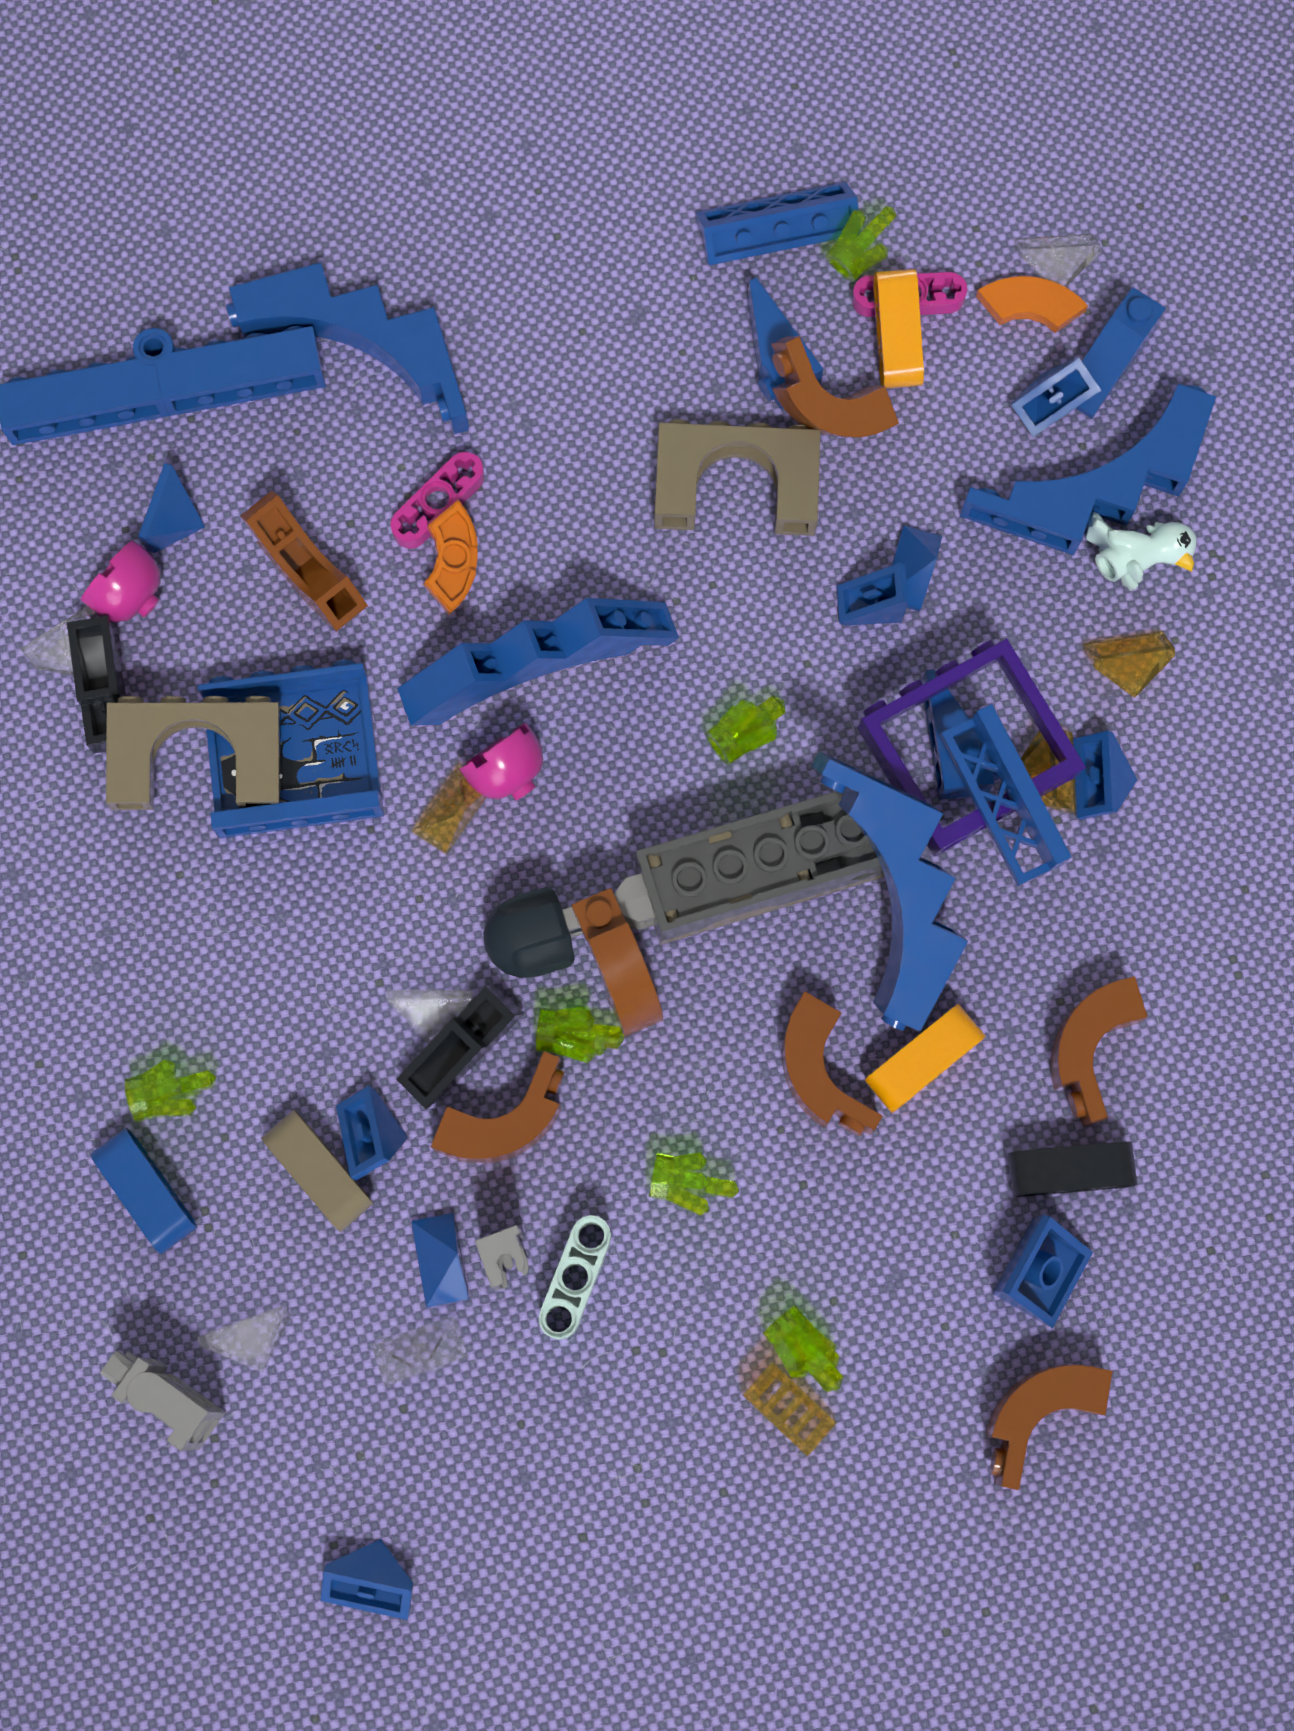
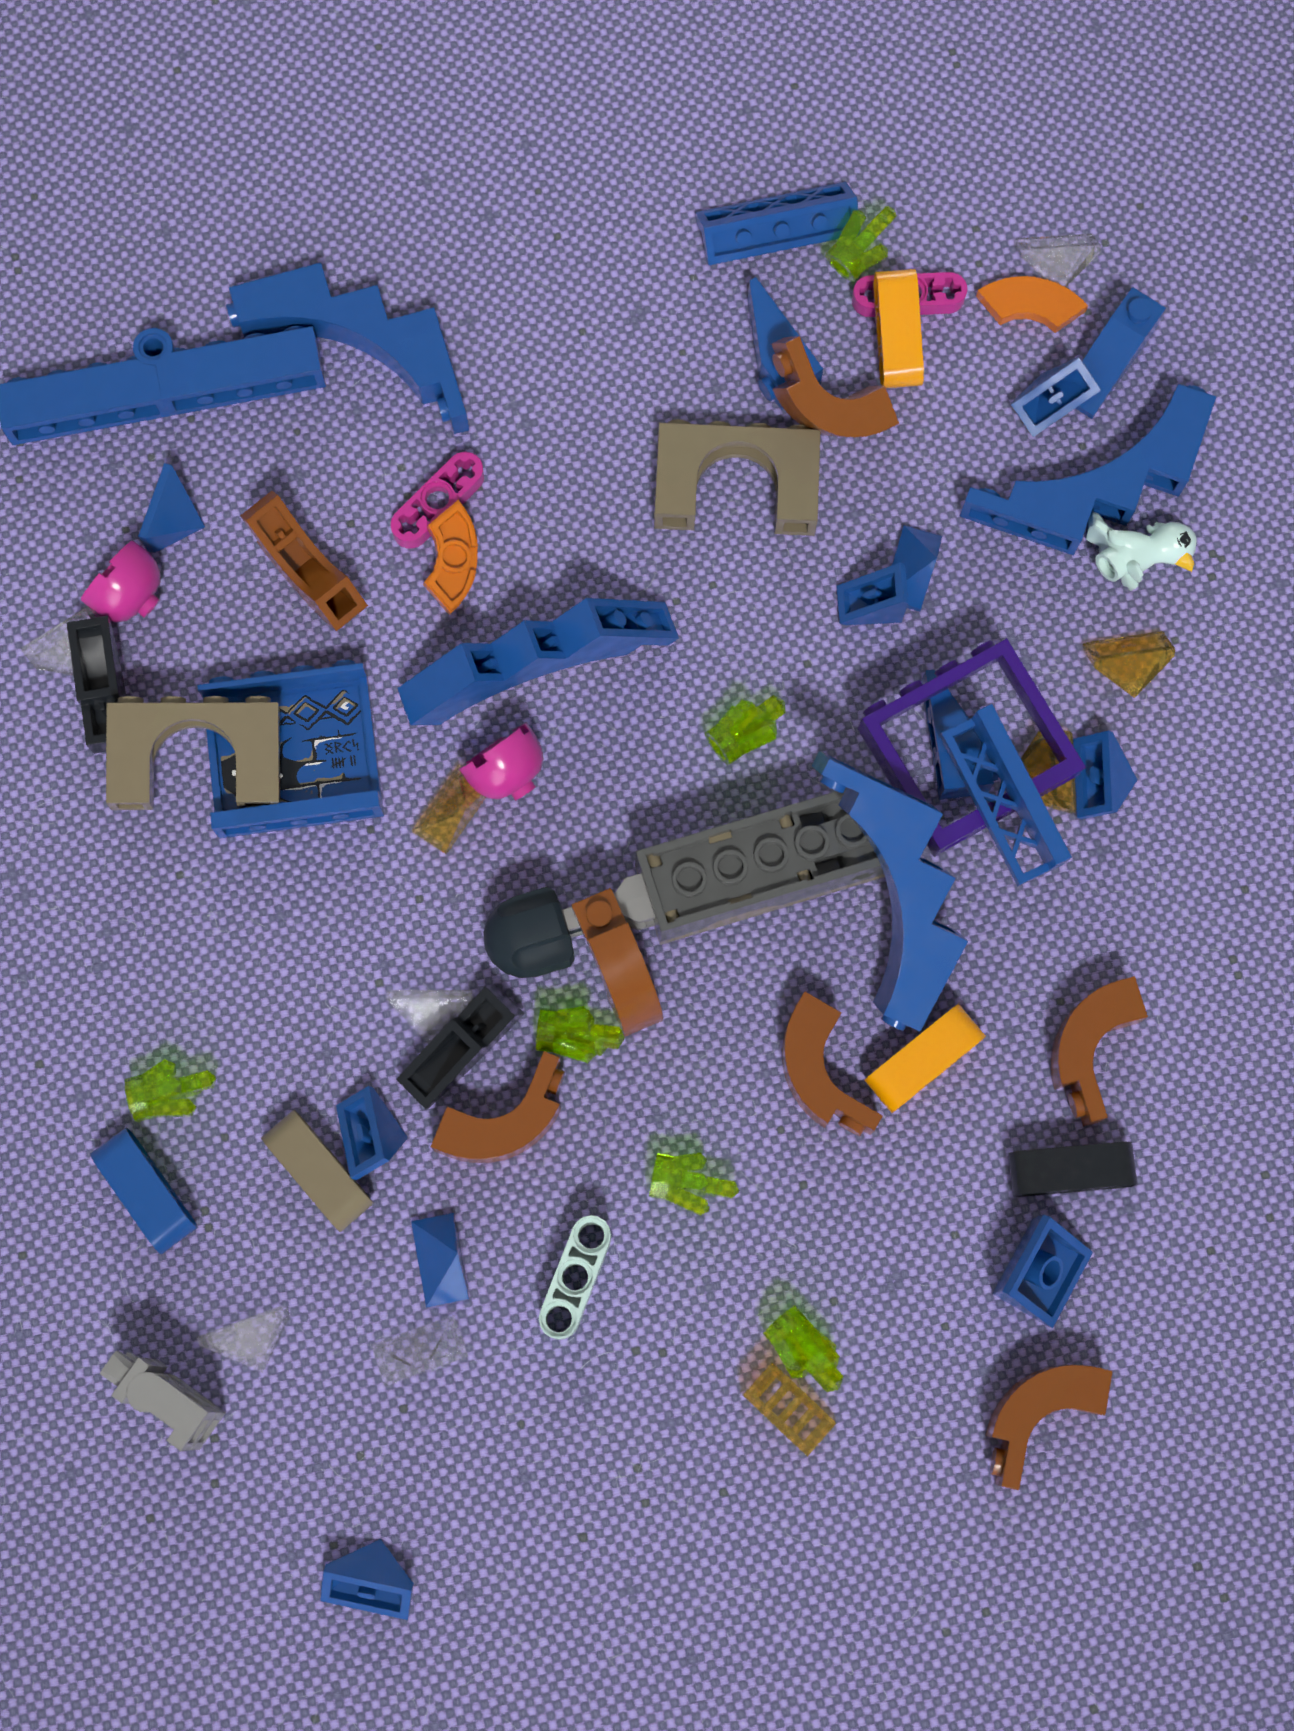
(499, 1250): light grey hinge -> none

